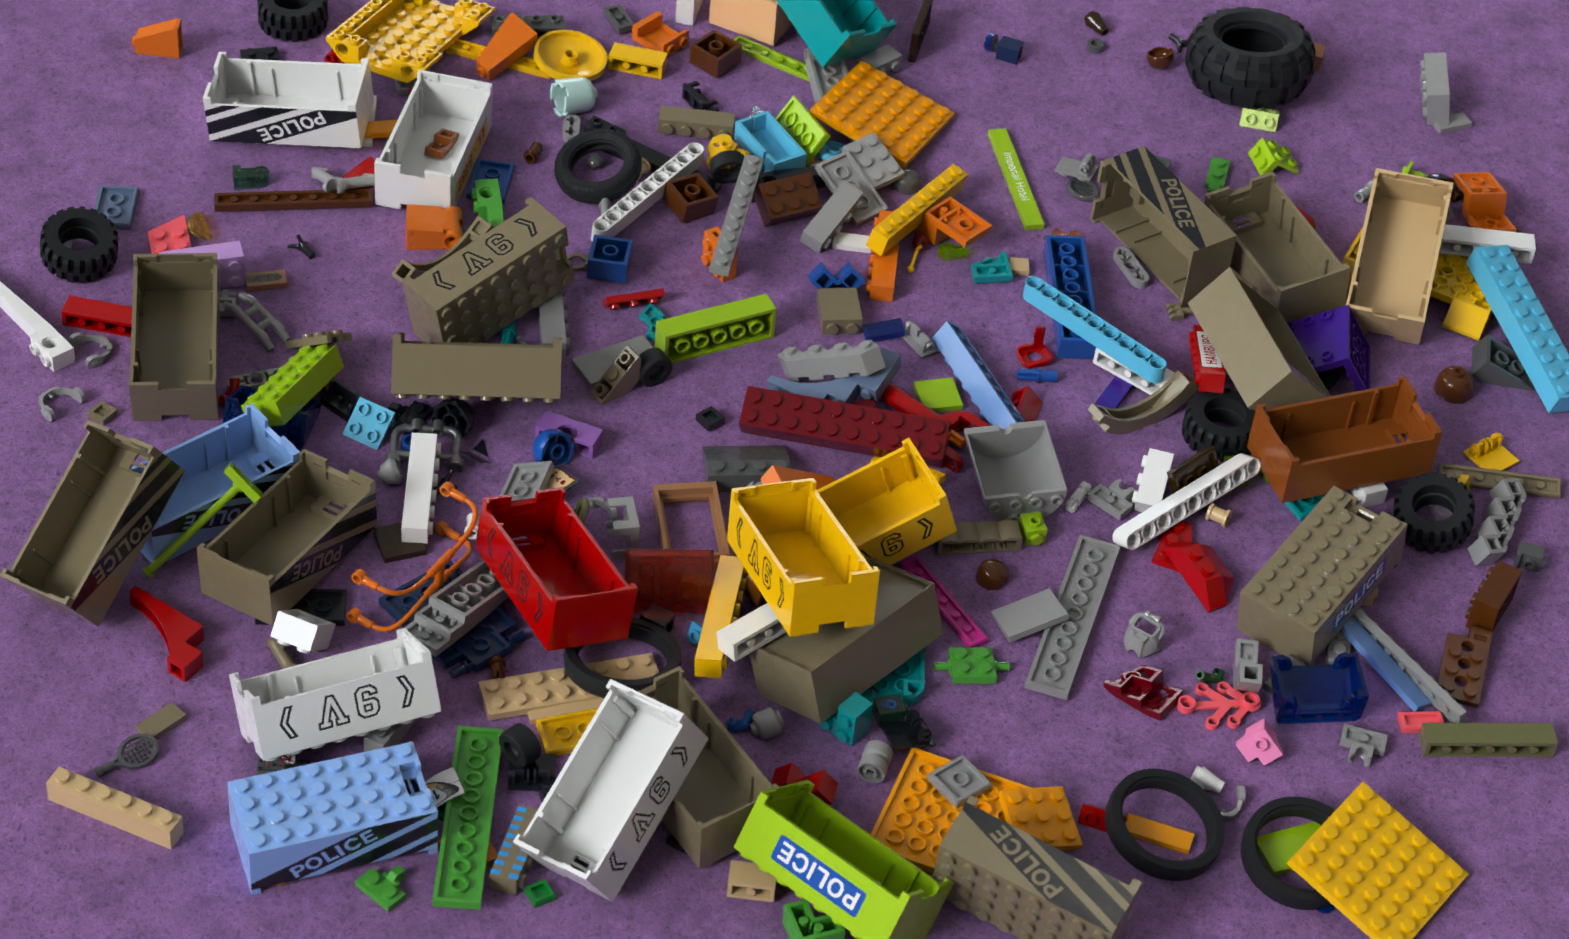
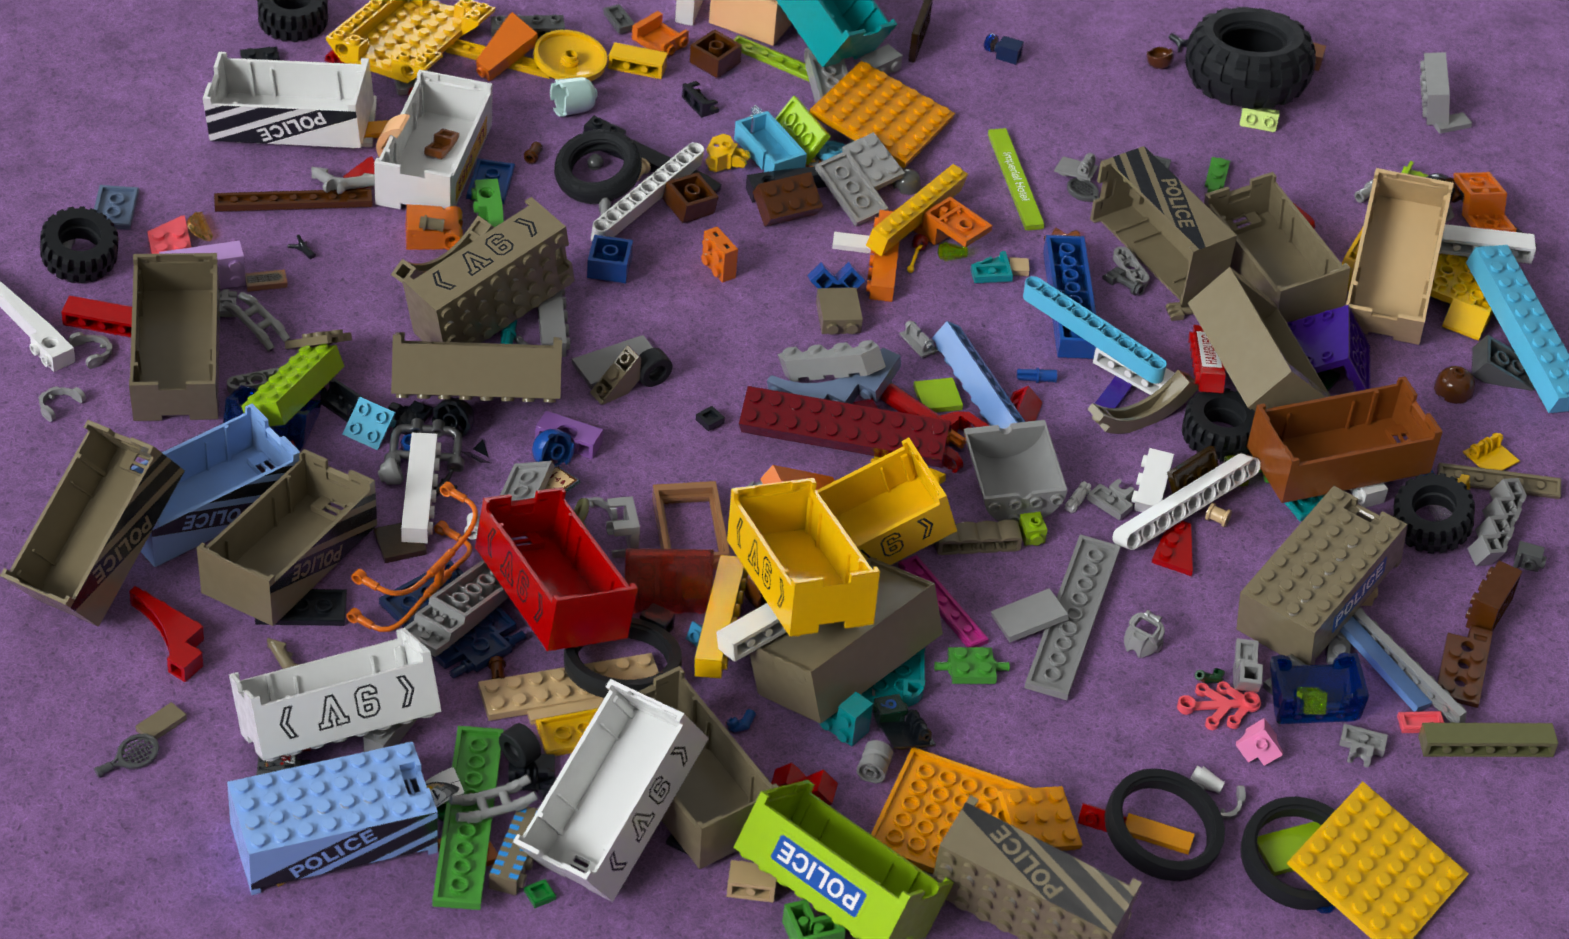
(102, 413): dark tan tile -> none
(115, 807): tan brick -> none
(160, 39): orange slope -> none
(234, 383): red arm -> none
(241, 483): lime tile -> none
(250, 177): leg -> none
(302, 630): white brick -> none
(383, 887): bright green hinge -> none
(394, 128): none -> light nougat slope
(431, 223): none -> dark tan pin
(481, 797): none -> light grey piece
(567, 128): light grey beam -> none
(580, 256): dark tan piece -> none
(633, 299): red tile -> none
(650, 316): teal tile -> none
(695, 122): dark tan brick -> none
(716, 328): lime brick -> none
(724, 159): black tyre -> none
(736, 215): light grey plate -> none
(741, 464): dark grey slope -> none
(767, 723): light grey head -> none
(832, 216): light grey brick -> none
(884, 330): clear blue tile -> none
(959, 780): light grey tile -> none
(992, 574): reddish brown hair -> none
(1035, 347): red piece -> none
(1095, 45): dark grey tile -> none
(1096, 23): dark brown cone -> none
(1118, 275): none -> dark grey hinge
(1141, 691): dark red slope -> none
(1202, 572): red wedge -> none
(1268, 155): lime bracket -> none
(1314, 700): none -> clear neon green bracket

